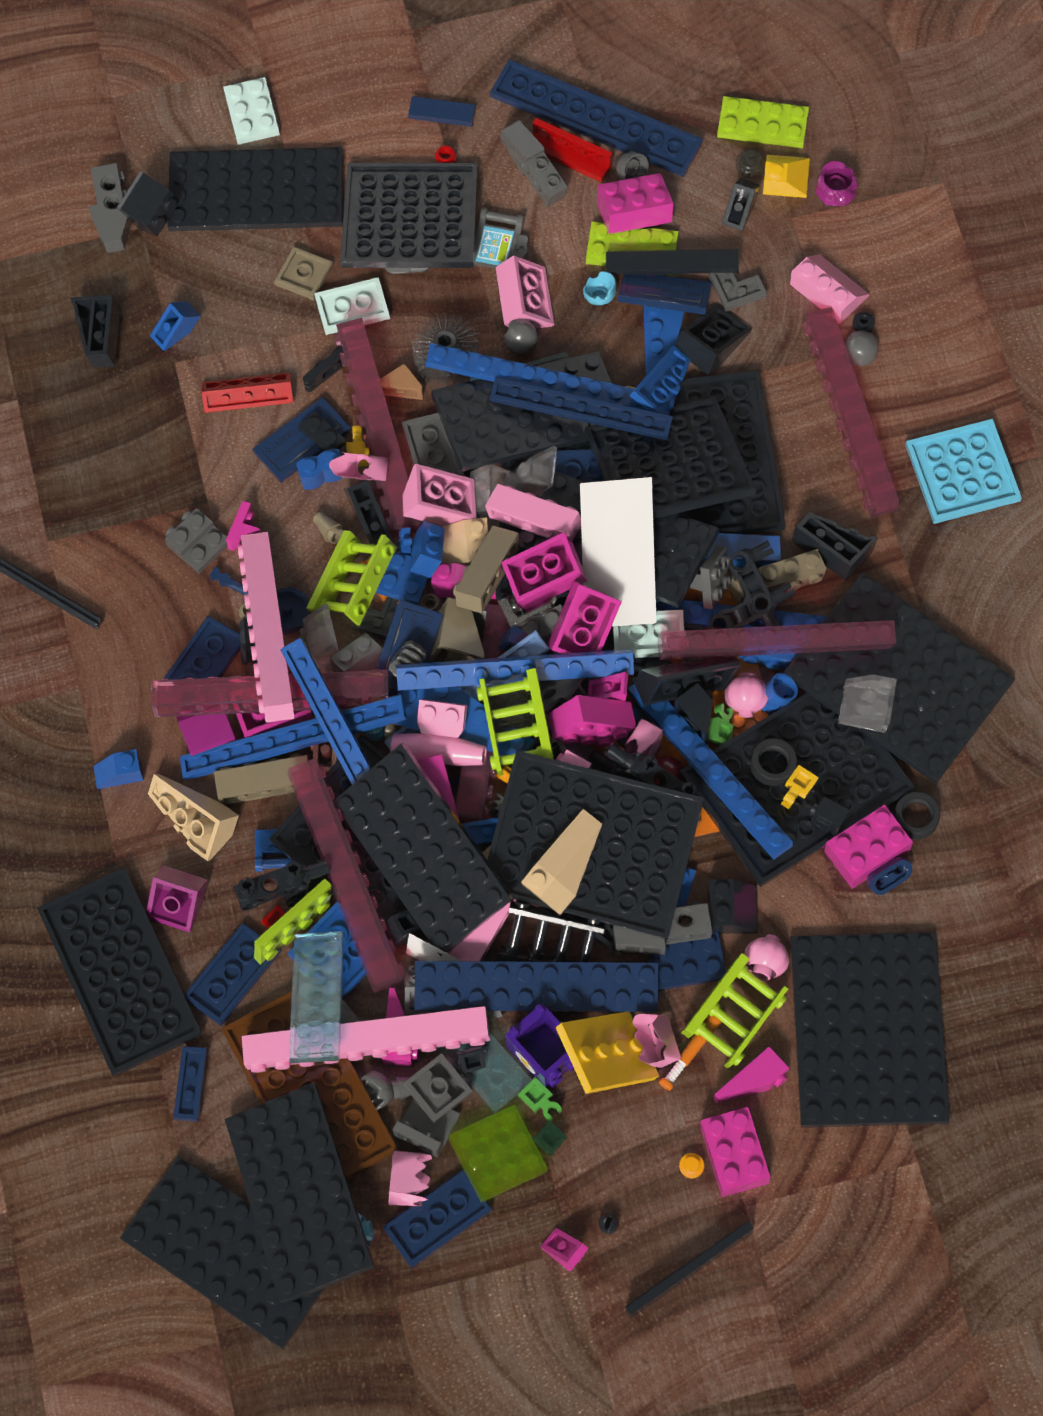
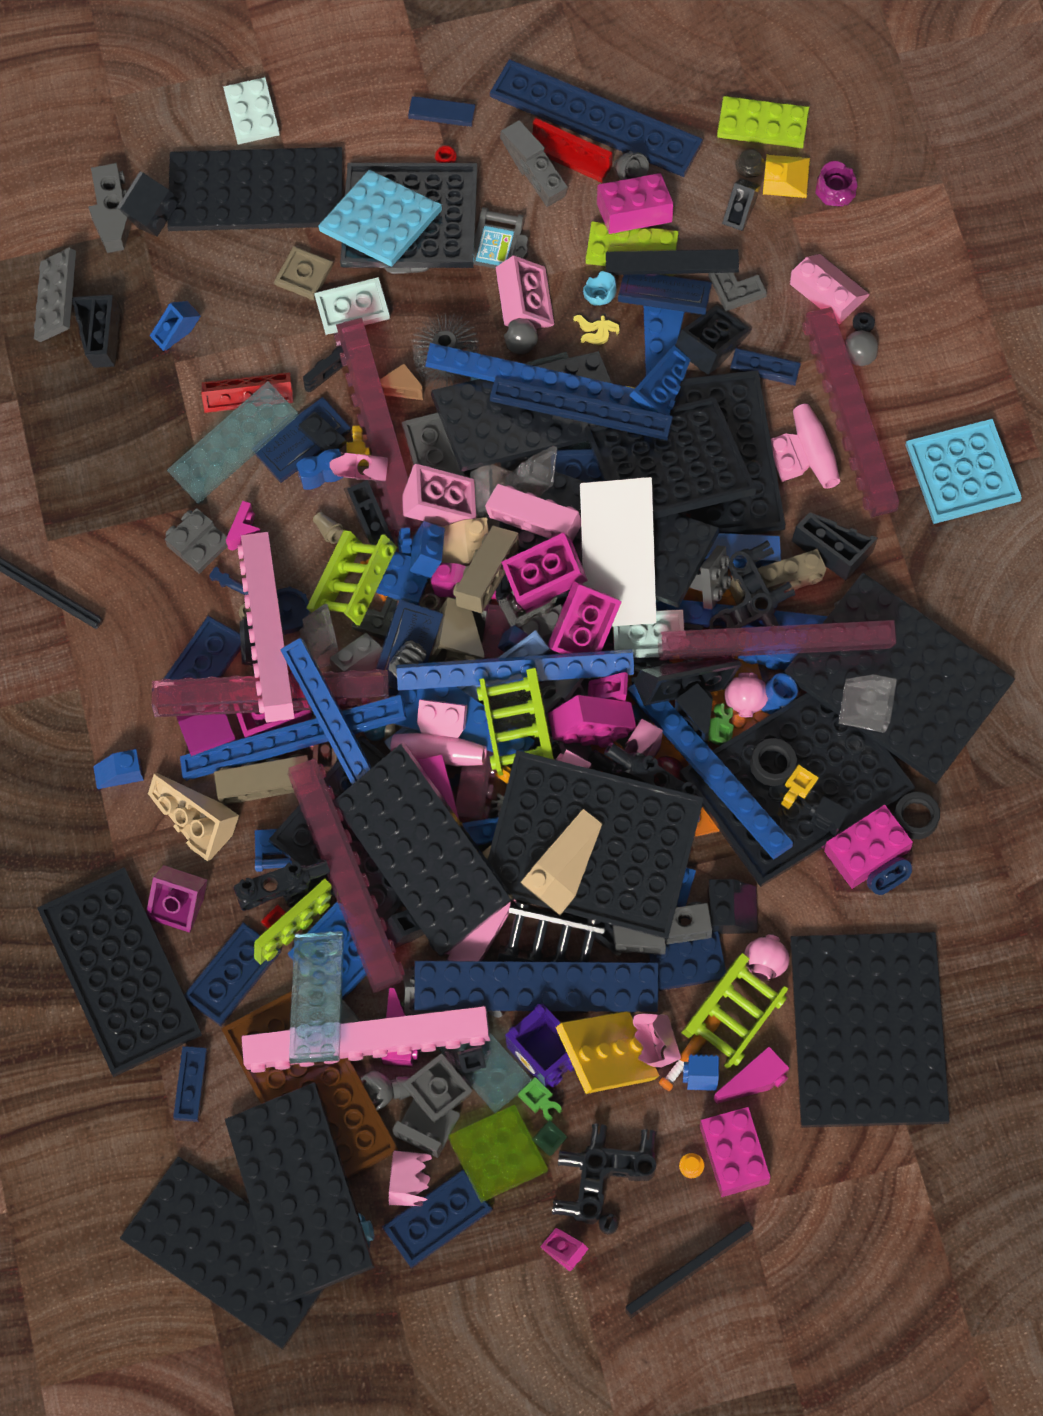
(54, 295): none -> dark grey plate
(232, 442): none -> clear light blue plate
(380, 218): none -> medium azure plate
(426, 952): white sticker -> none
(603, 327): none -> light yellow piece
(614, 1163): none -> black pin
(701, 1072): none -> blue brick
(767, 366): none -> dark blue tile
(807, 449): none -> bright pink plate

